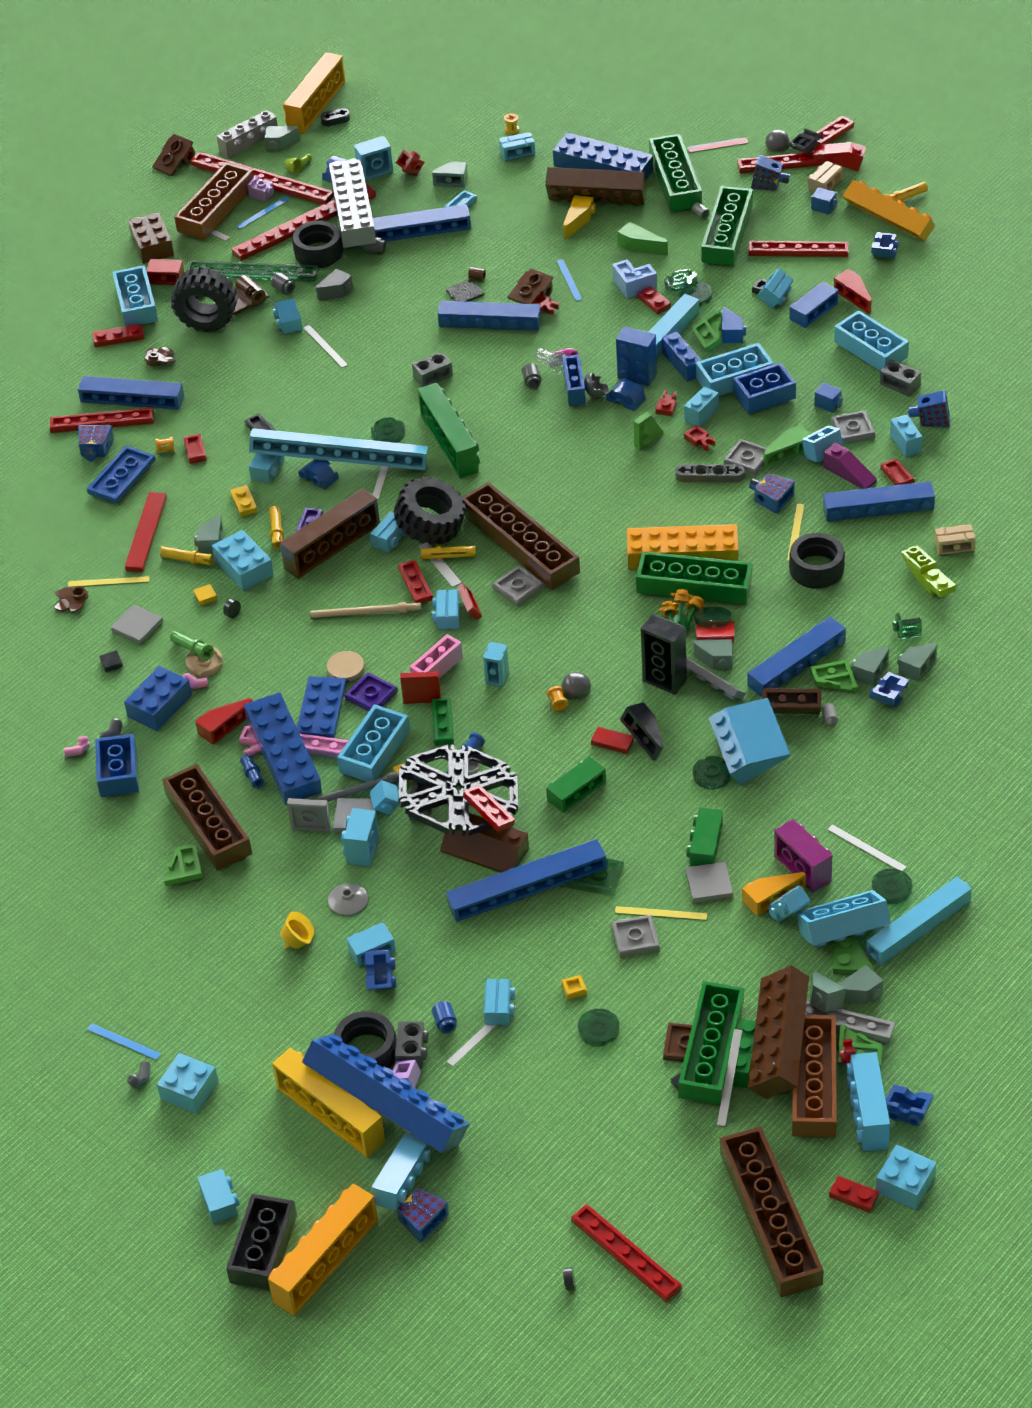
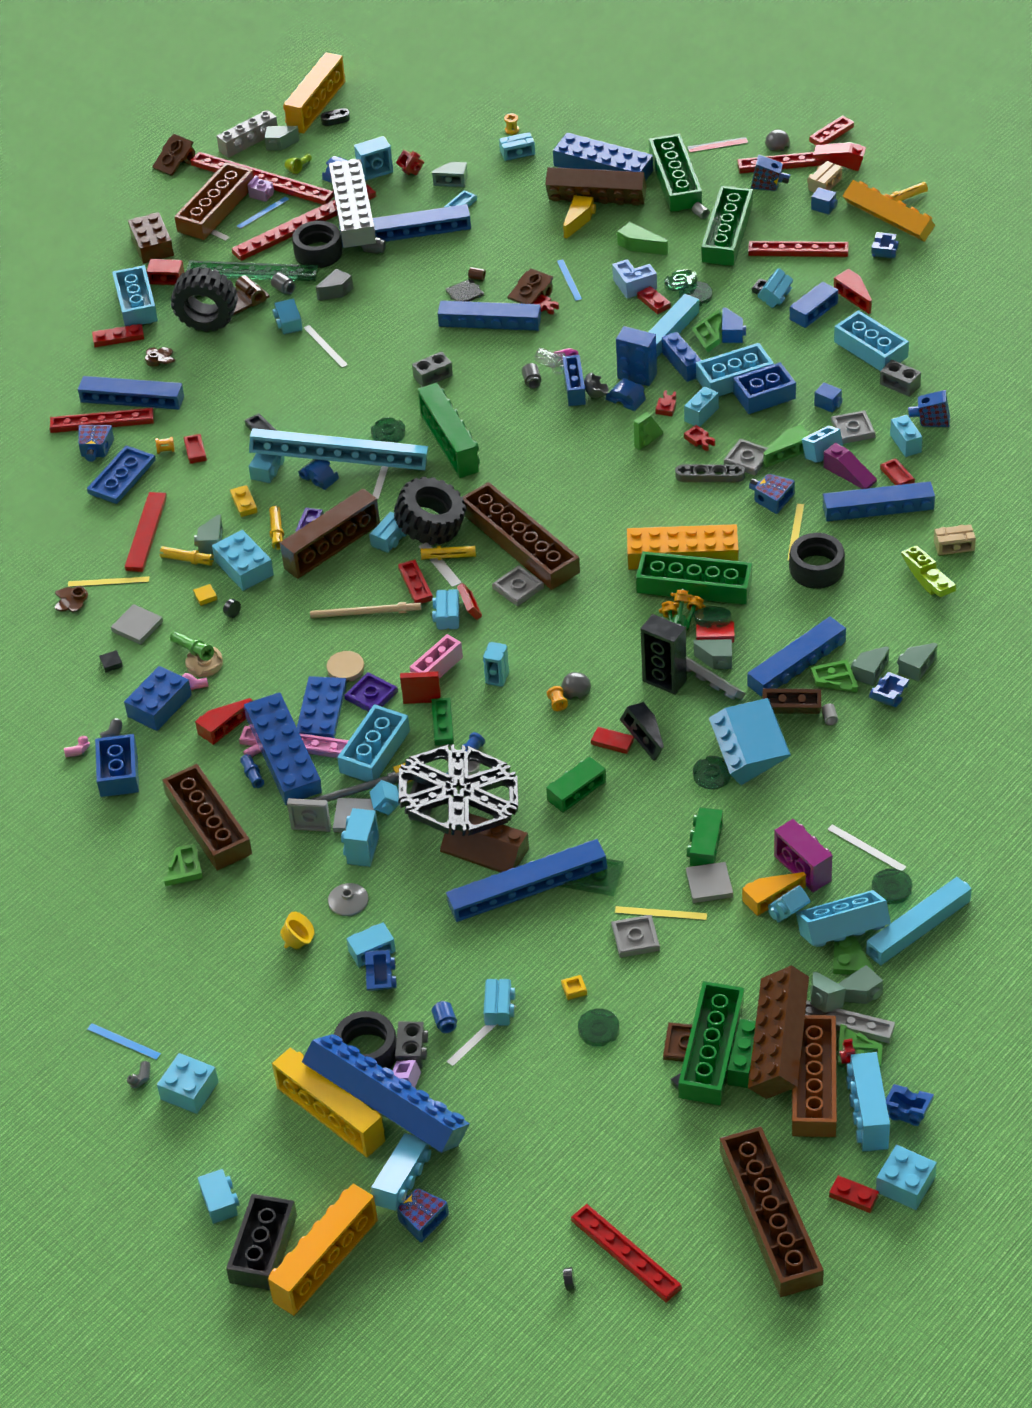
(488, 808): plate -> none
(729, 1077): white sticker -> none
(806, 141): black plate -> none
(908, 627): clear green bracket -> none

